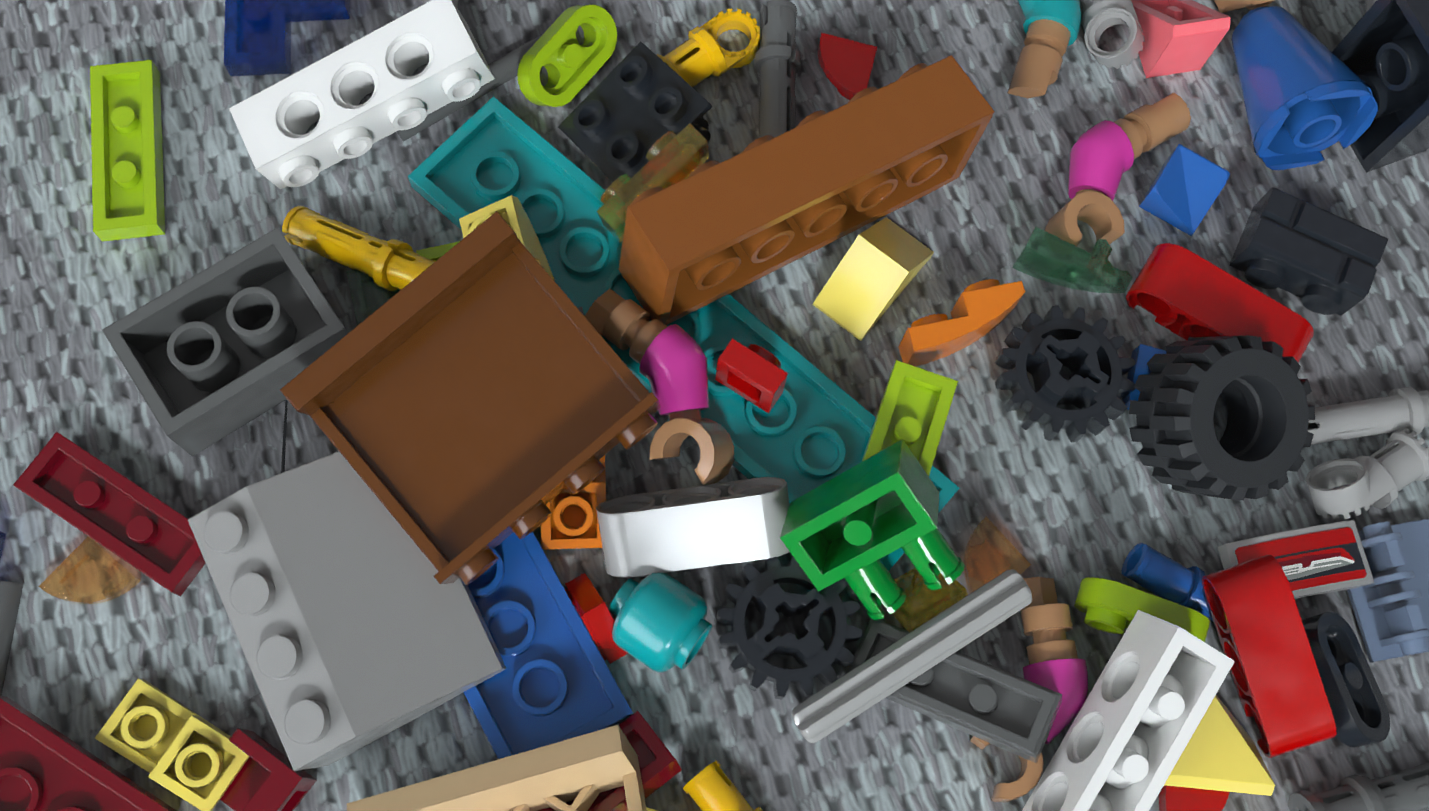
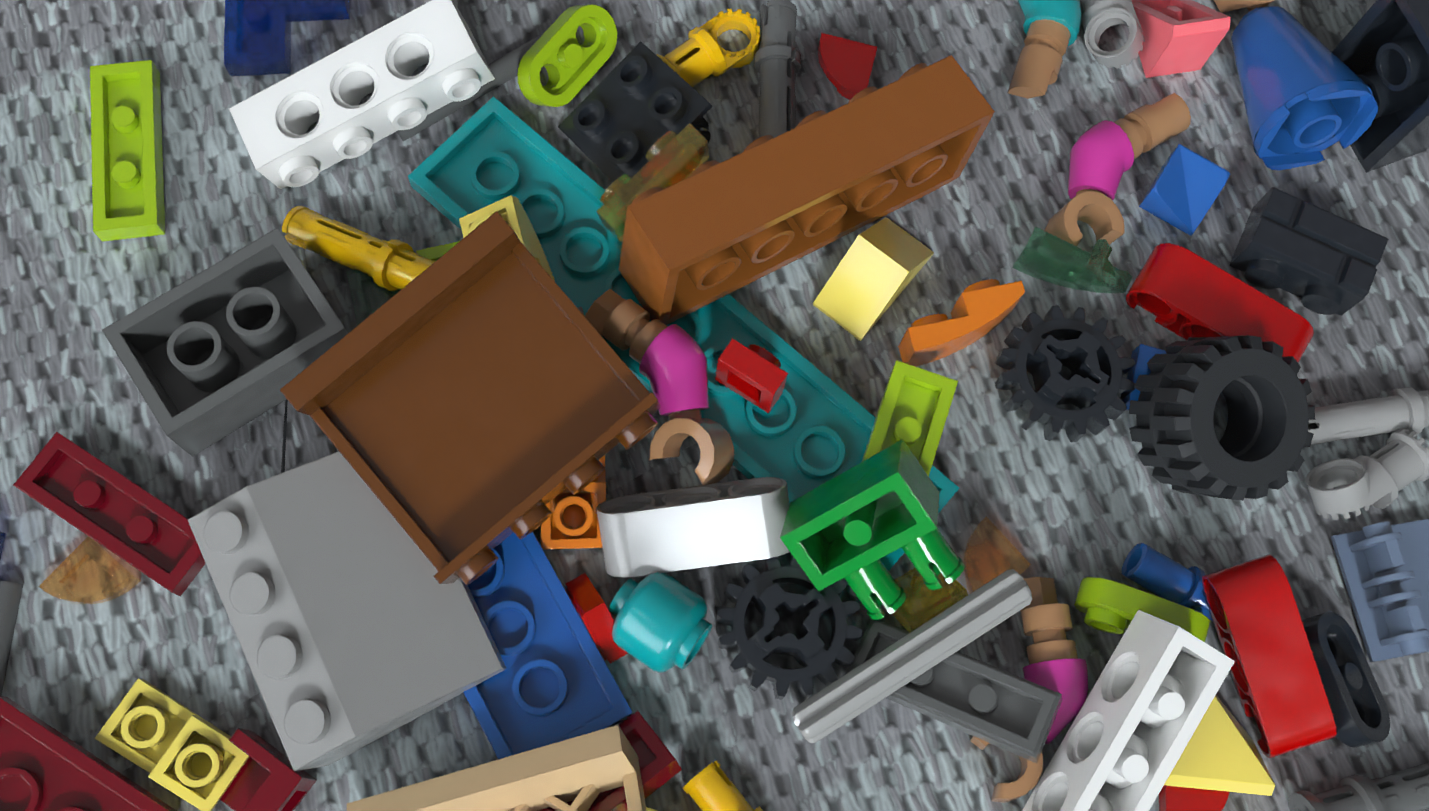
(1312, 557): slope -> none

